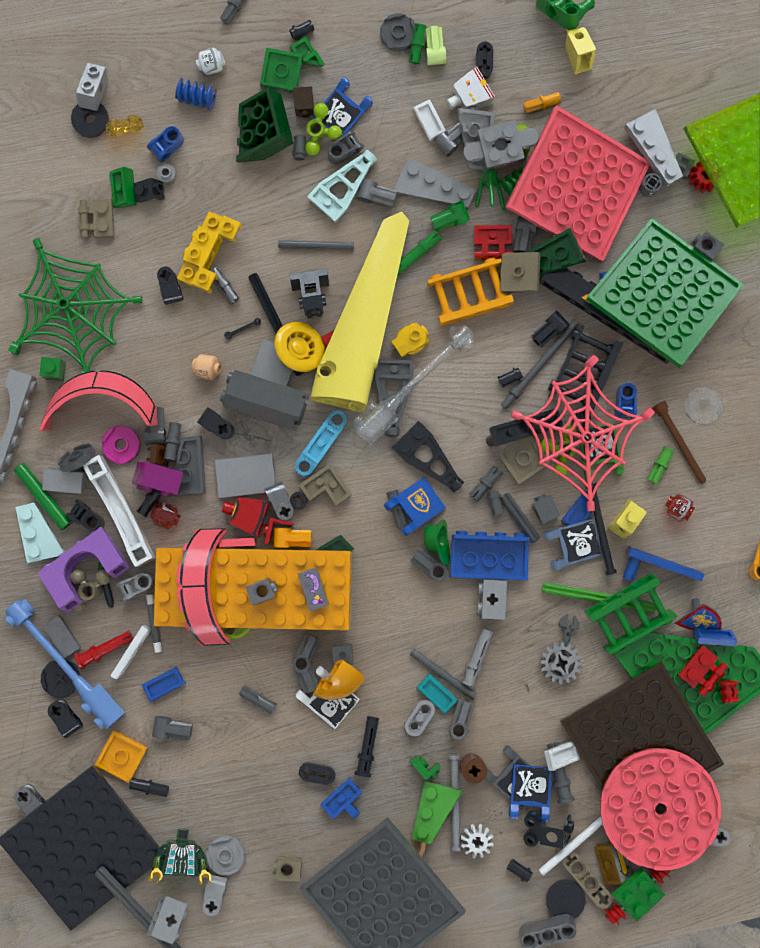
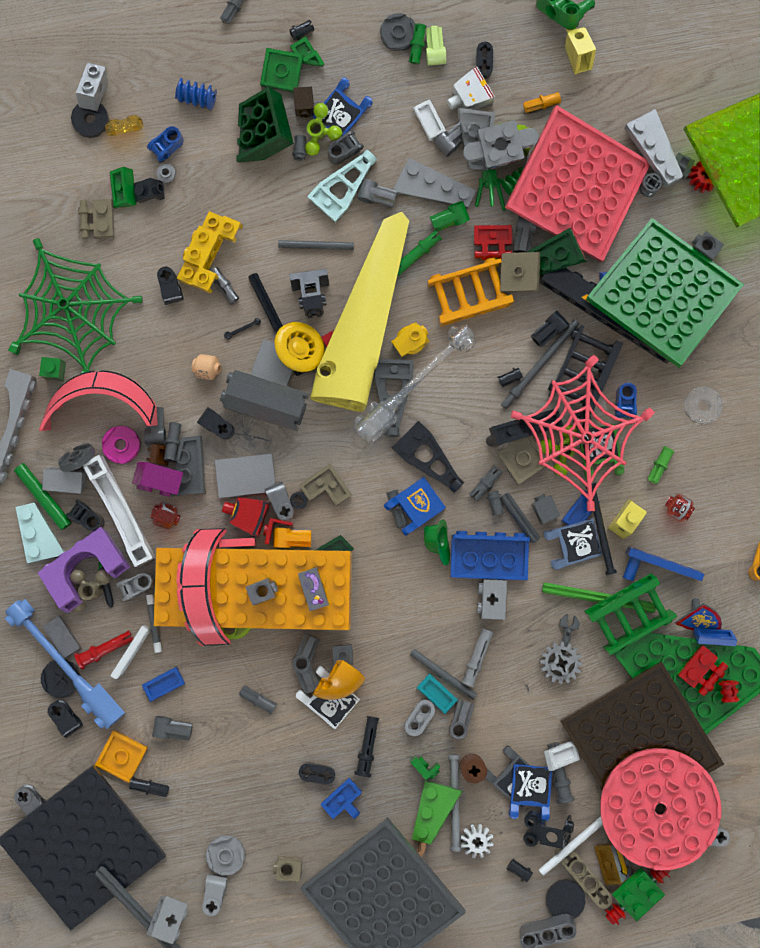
(149, 502): black pin -> none
(180, 858): torso -> none
(210, 61): white head -> none
(321, 443): medium azure plate -> none
(427, 564): dark grey piece -> none
(661, 410): reddish brown piece -> none

